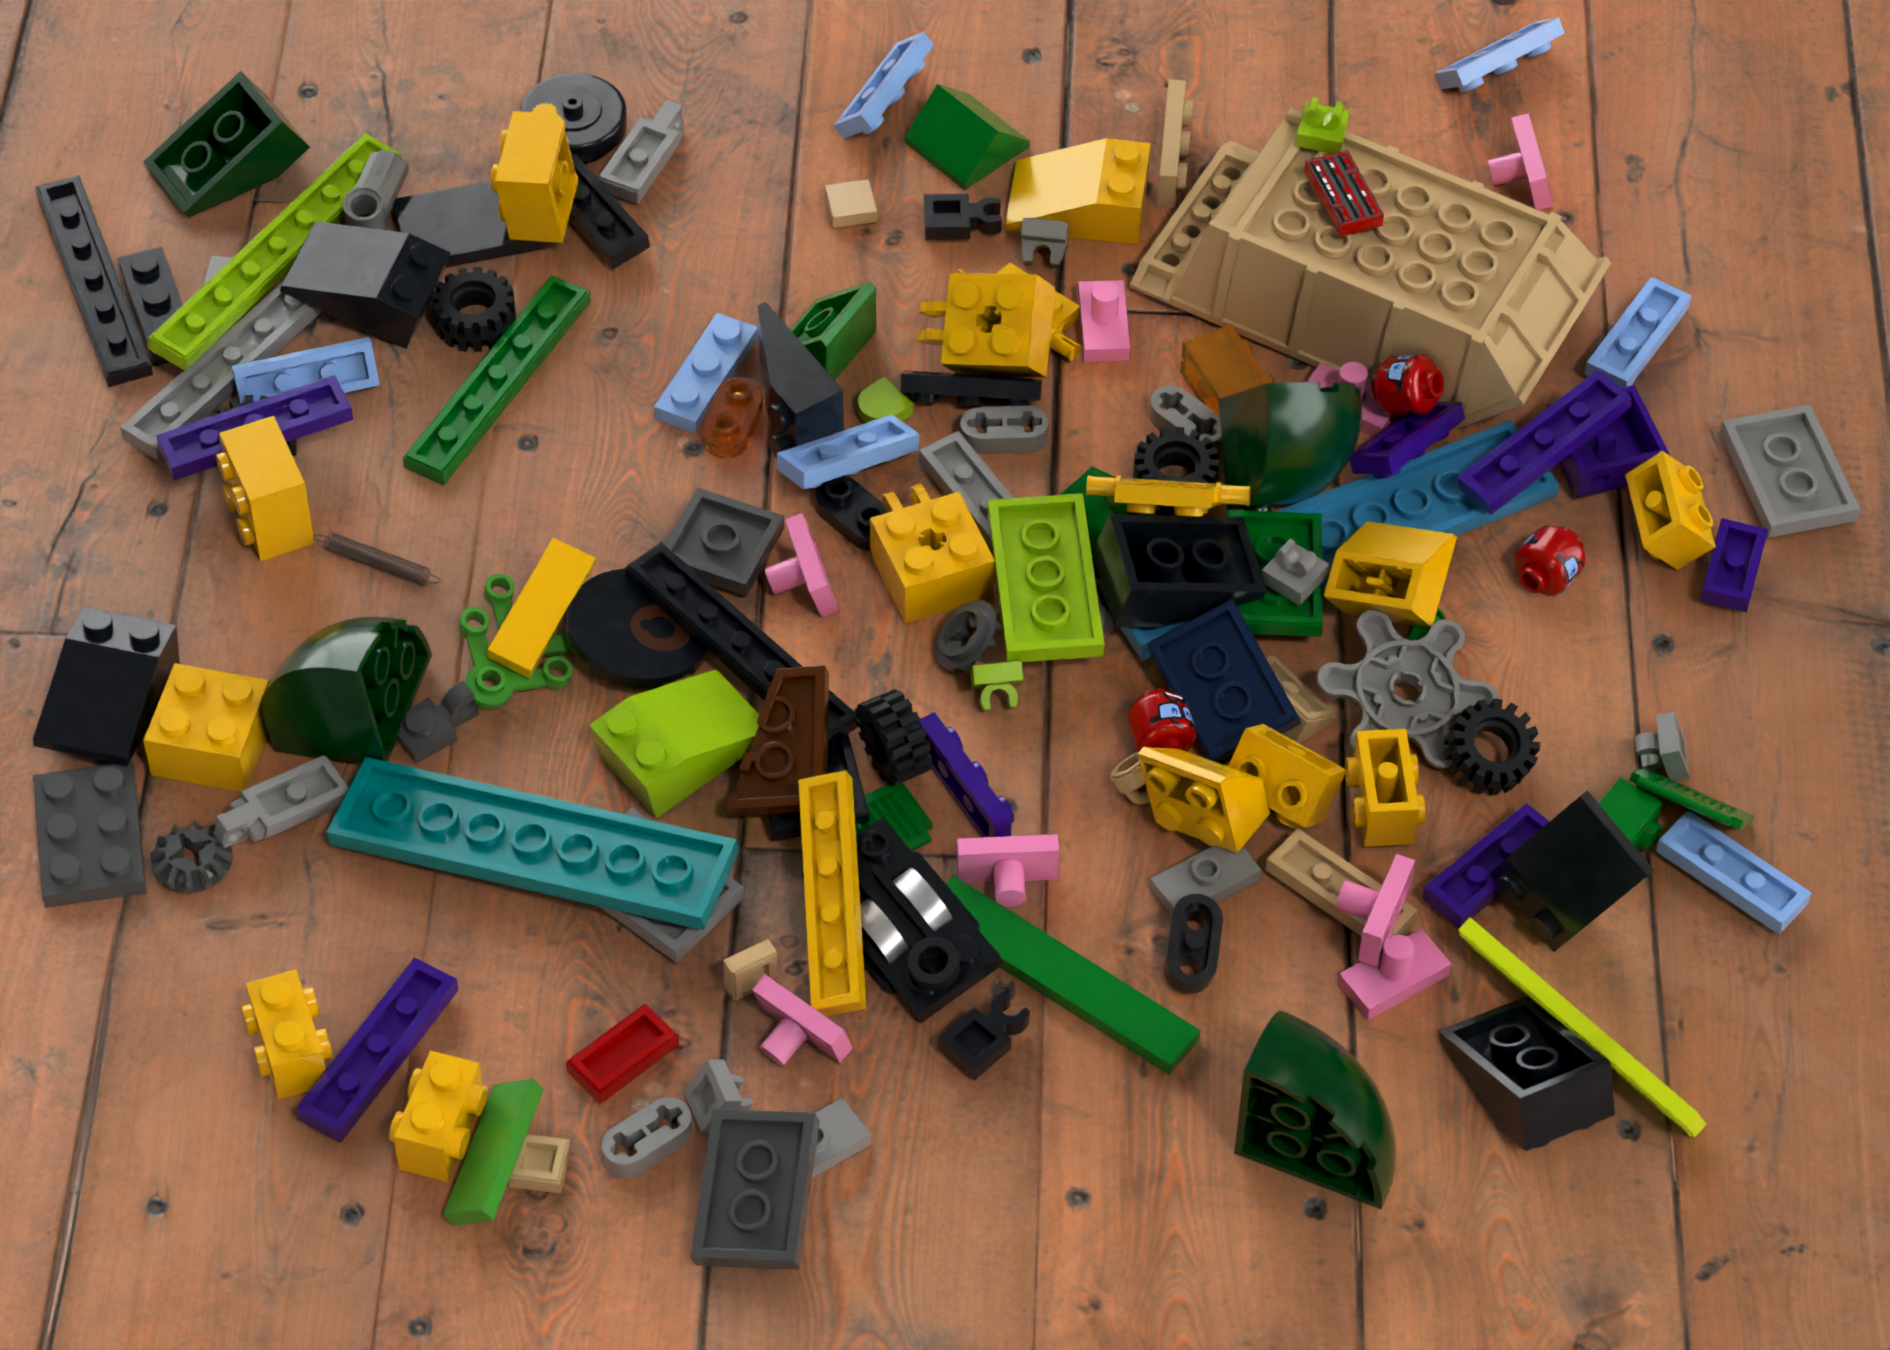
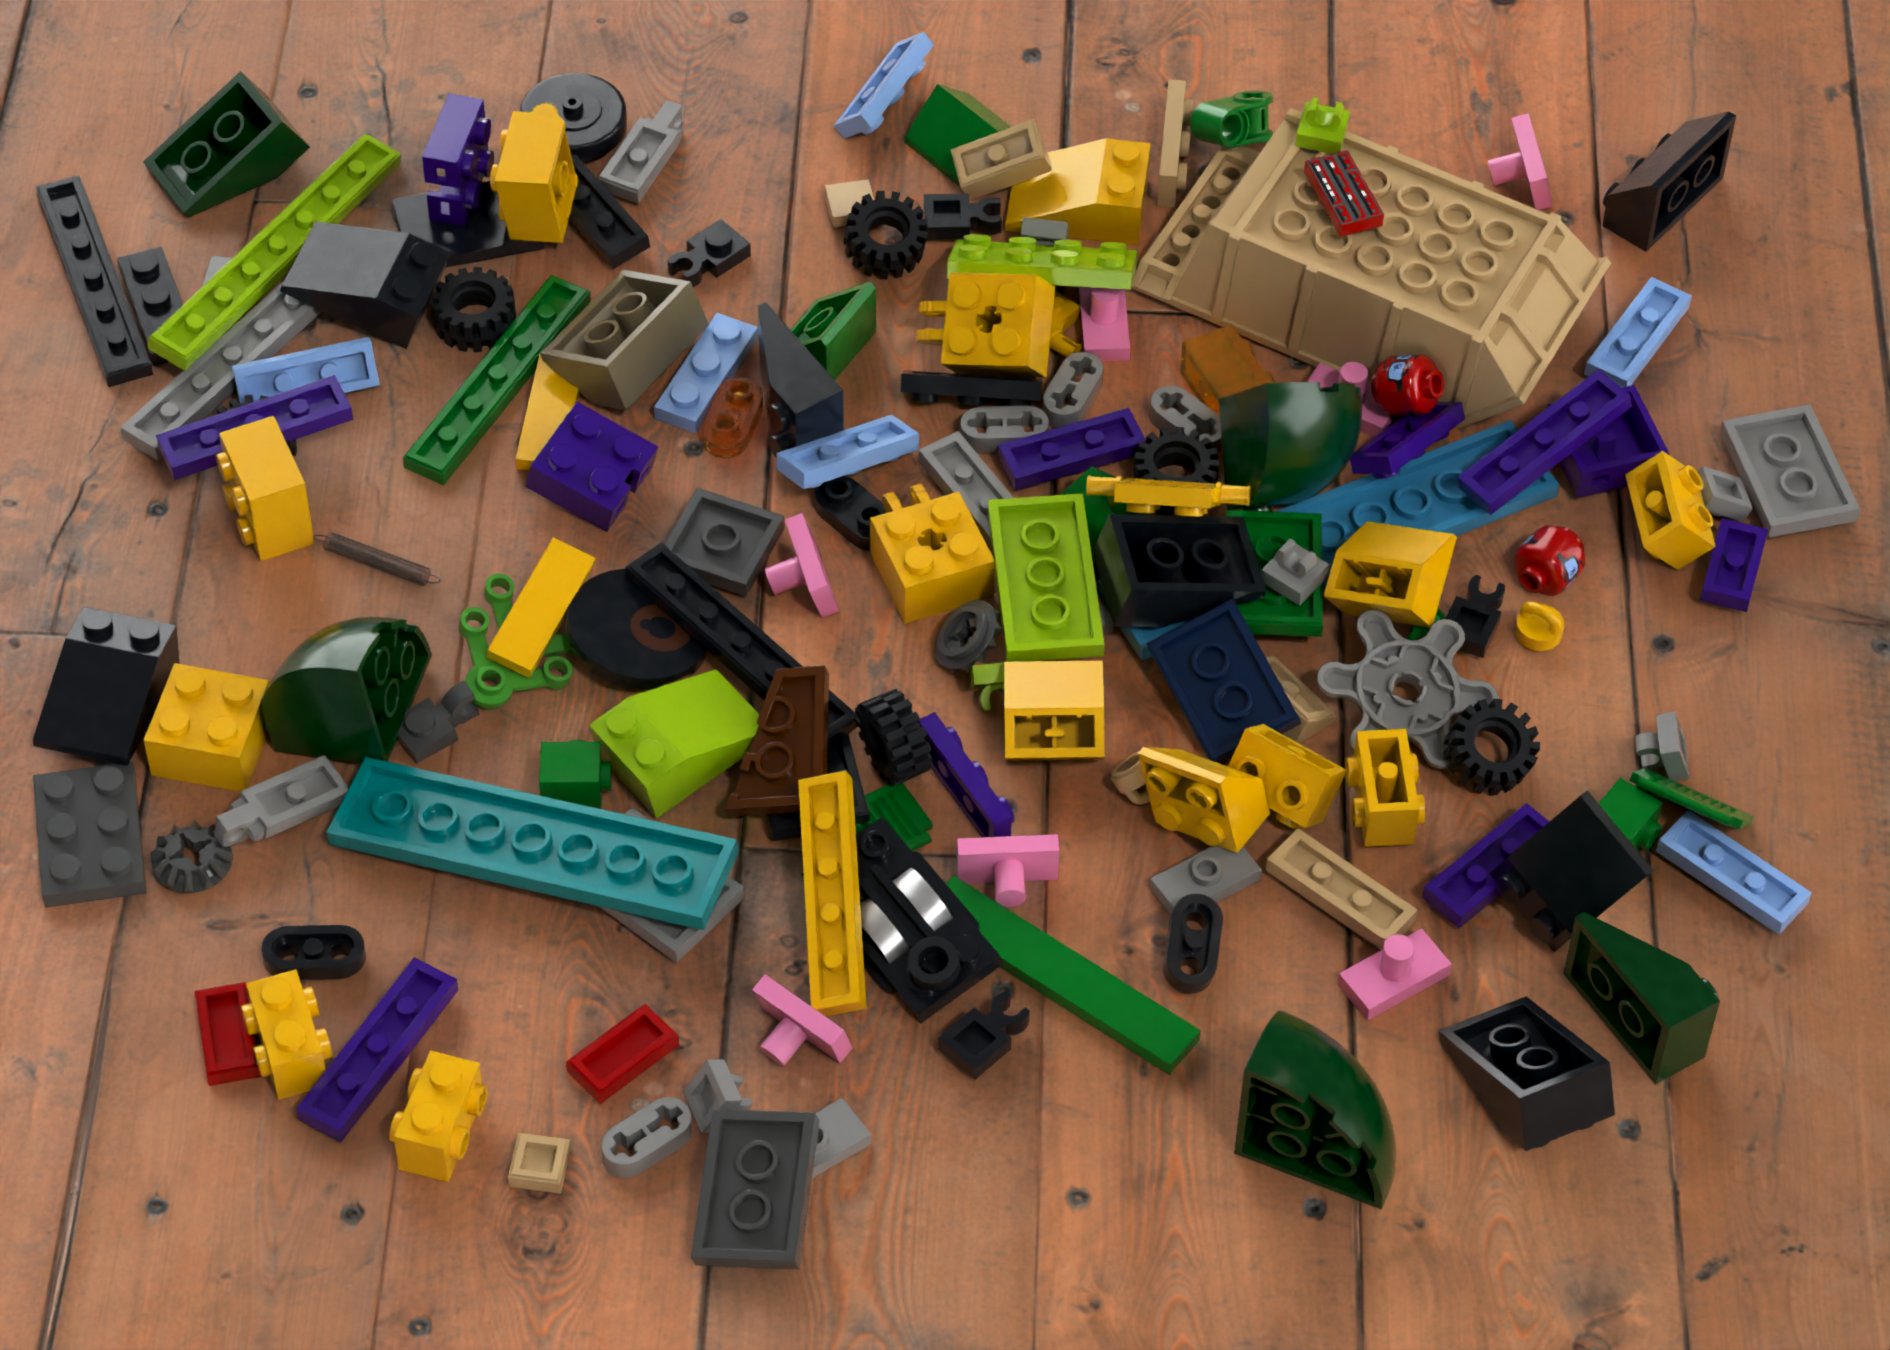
(224, 1036): none -> red tile
(314, 951): none -> black plate
(375, 190): light grey piece -> none
(461, 149): none -> dark purple piece
(493, 1152): bright green tile -> none
(547, 407): none -> yellow tile
(574, 772): none -> green brick
(587, 466): none -> dark purple piece
(627, 337): none -> dark tan slope
(711, 250): none -> black plate
(747, 967): tan tile -> none
(883, 400): lime tile -> none
(891, 213): none -> black tyre
(1001, 160): none -> tan slope
(1054, 710): none -> yellow slope
(1059, 264): none -> lime plate
(1070, 449): none -> dark purple plate
(1081, 393): none -> light grey beam
(1161, 721): red head -> none
(1233, 119): none -> green piece
(1379, 908): bright pink tile -> none
(1477, 616): none -> black plate
(1500, 55): light blue plate -> none
(1539, 626): none -> yellow tile
(1563, 1011): neon yellow tile -> none
(1642, 996): none -> dark green slope
(1669, 180): none -> black slope
(1724, 494): none -> light grey plate

